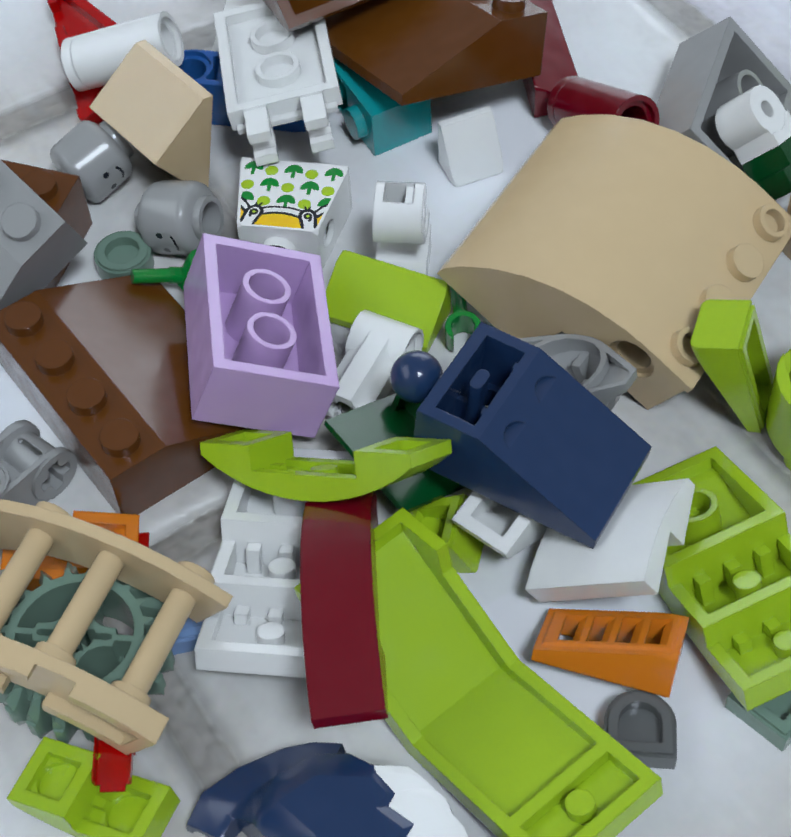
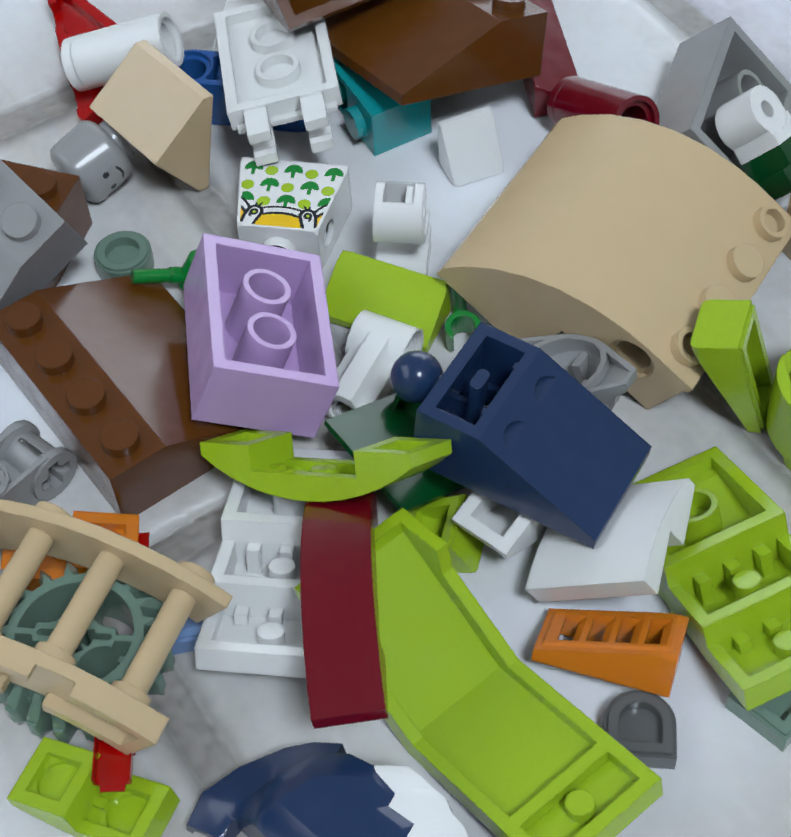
(176, 215): light grey head -> none

